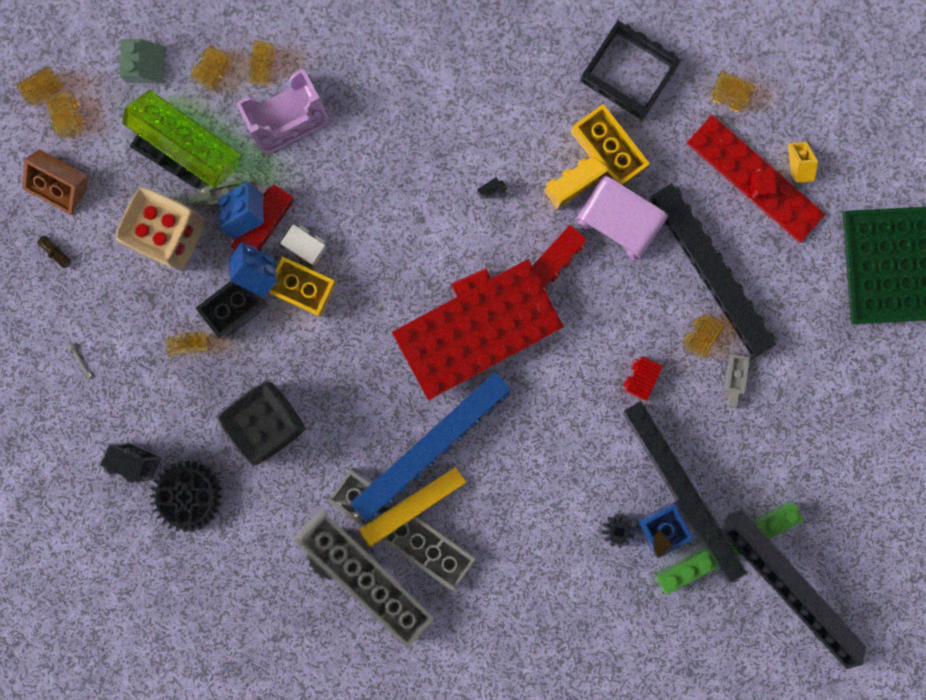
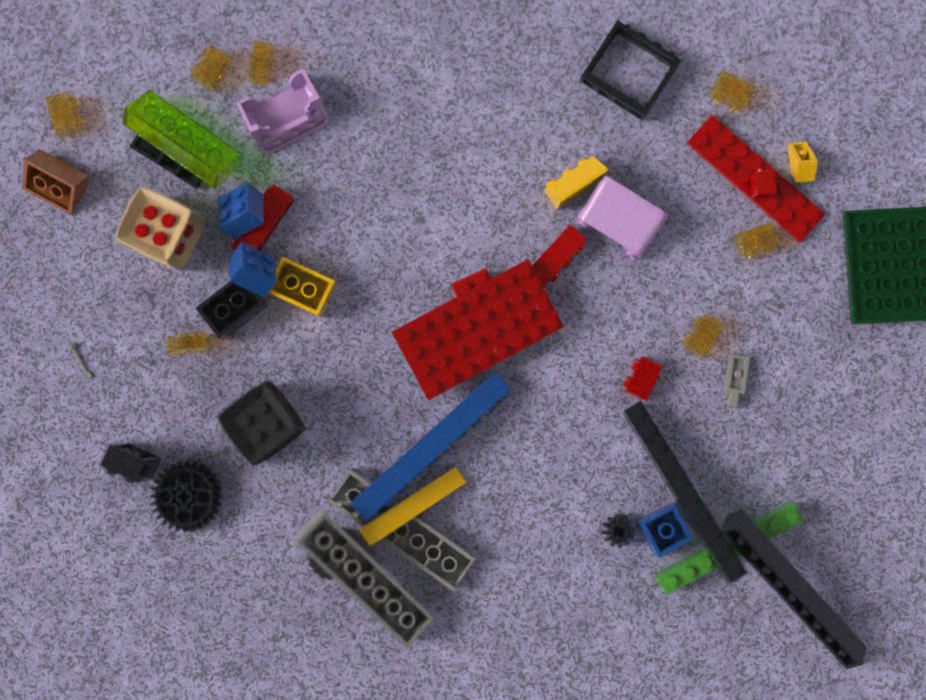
(40, 85): clear yellow brick -> none
(54, 252): dark brown axle -> none
(141, 61): sand green slope -> none
(210, 195): light grey hinge -> none
(304, 245): white brick -> none
(489, 188): black bracket -> none
(608, 142): yellow brick -> none
(660, 544): dark brown tile -> none
(713, 271): black brick -> none
(756, 240): none -> clear yellow brick

